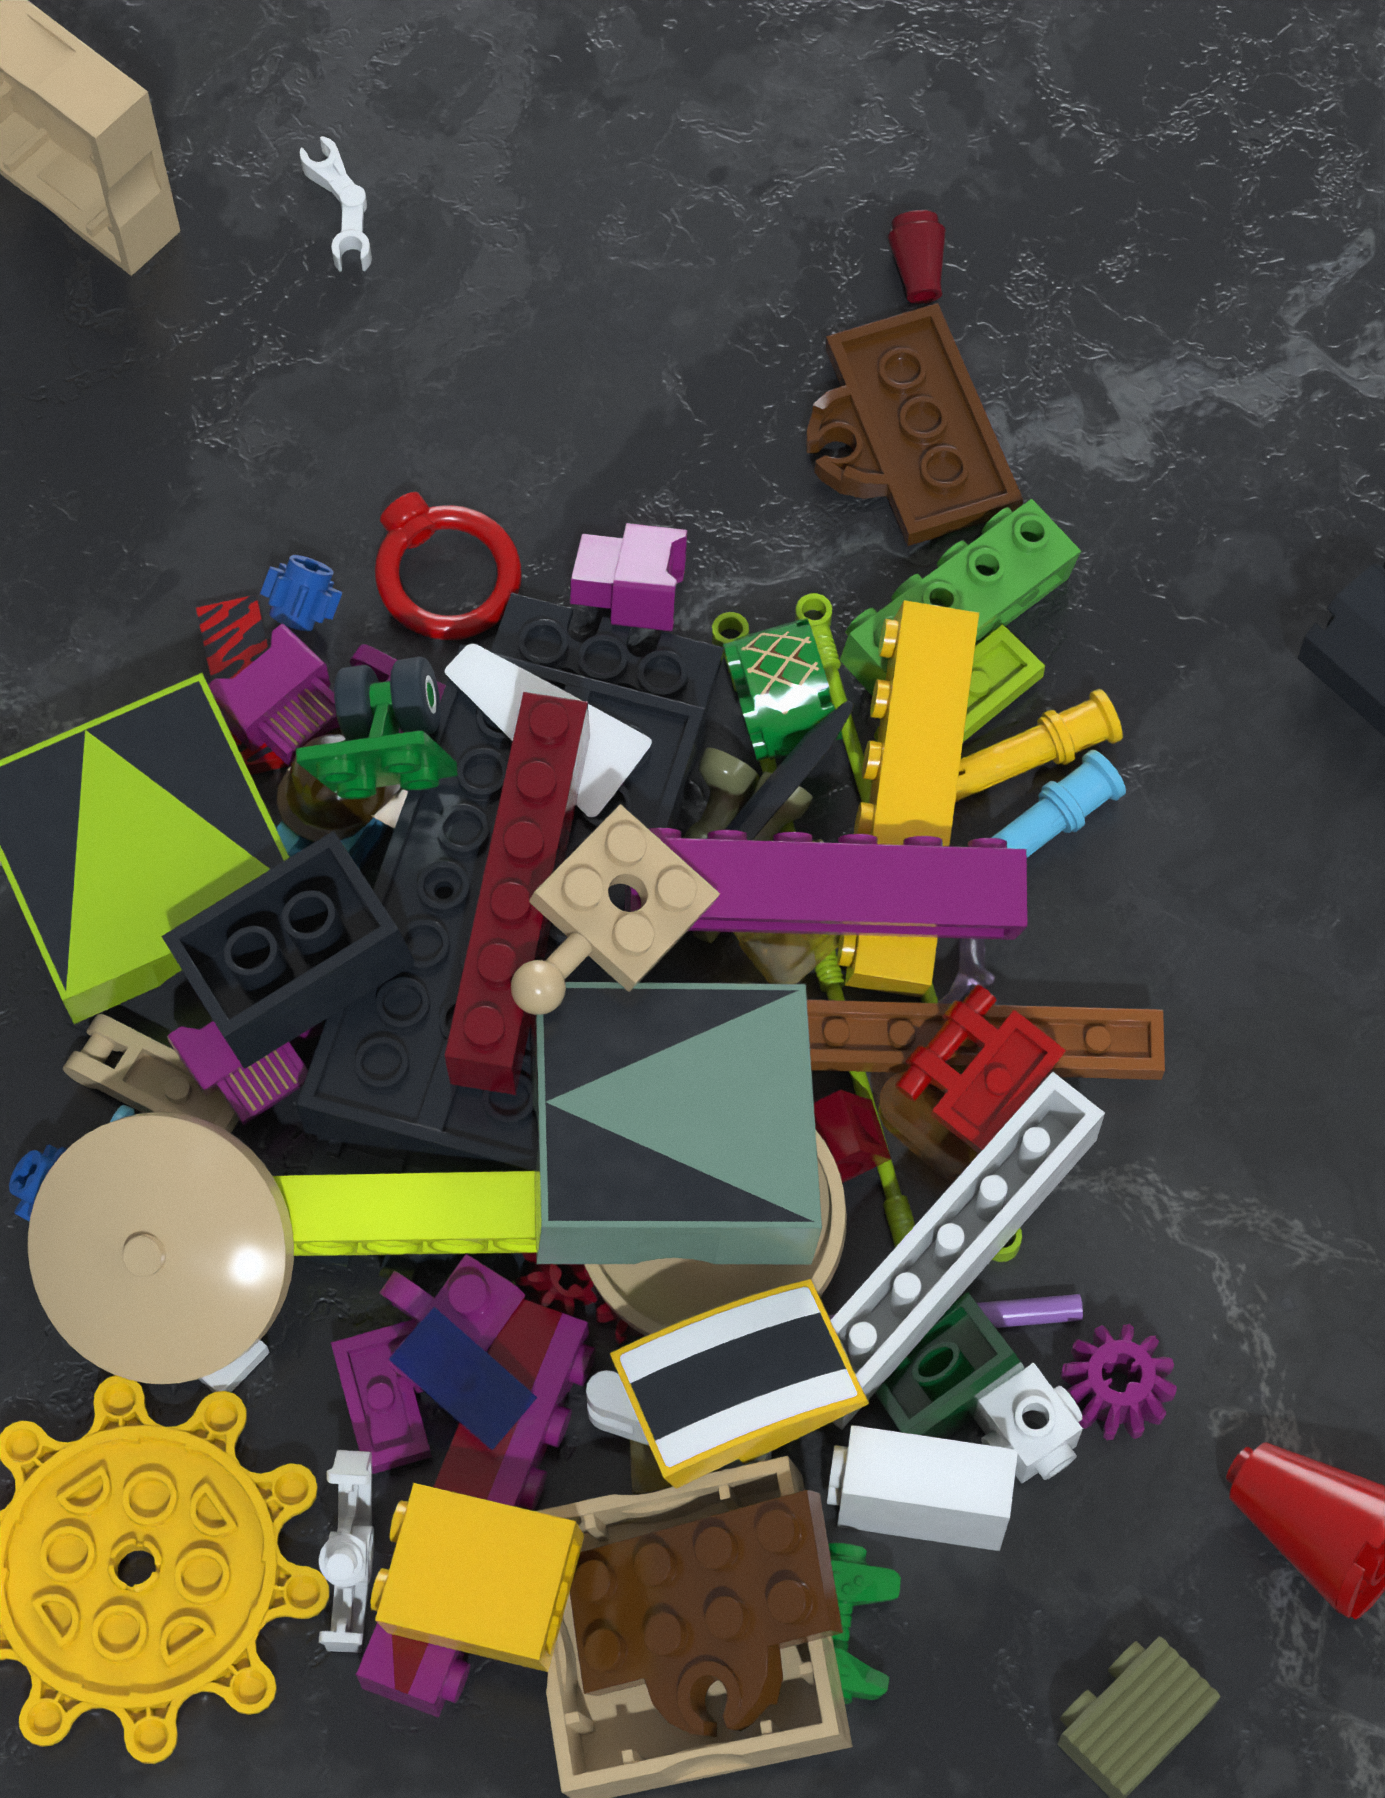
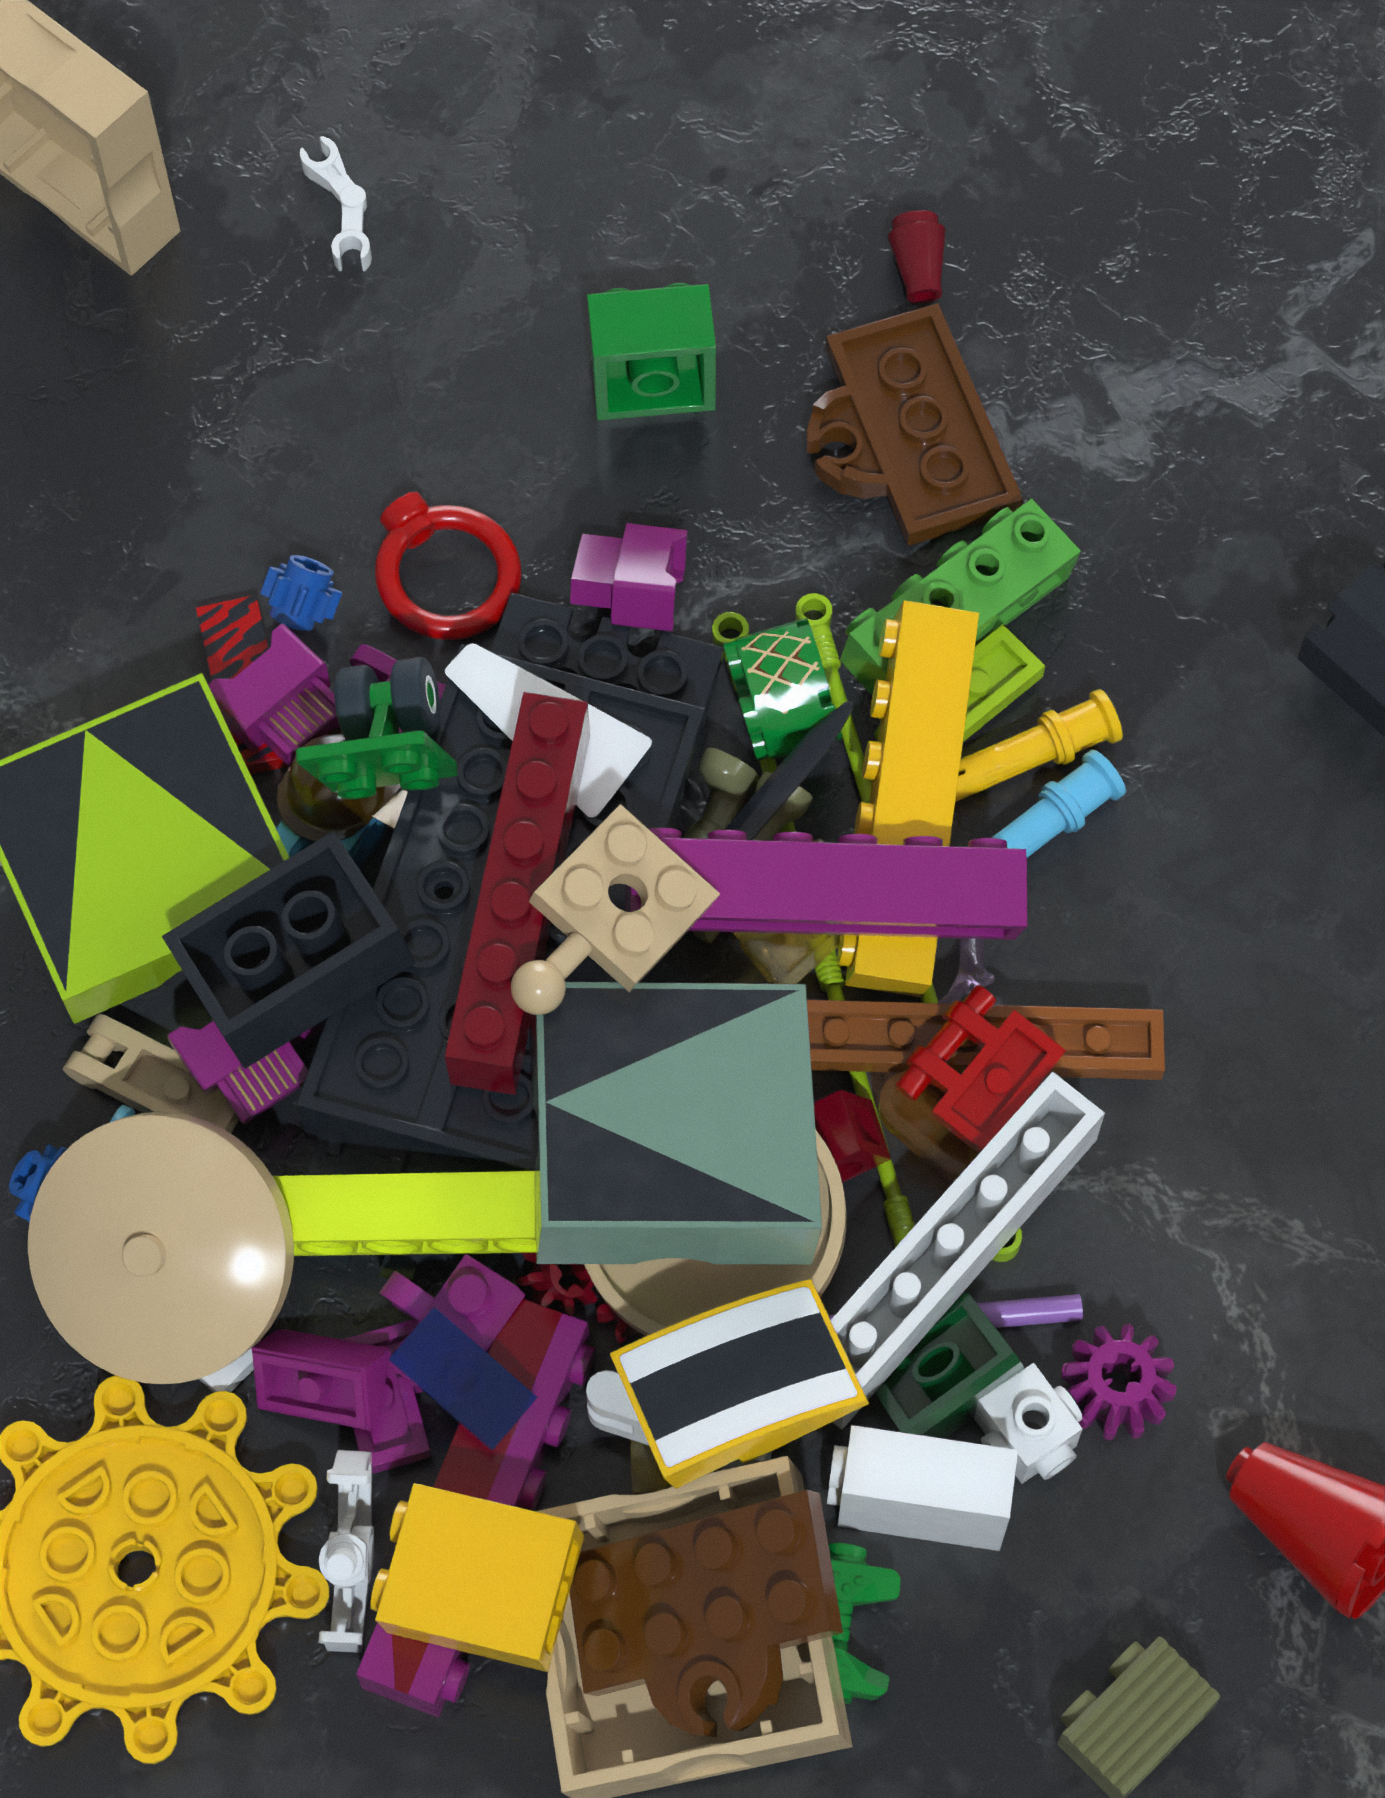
(320, 1378): none -> magenta slope
(652, 351): none -> green brick

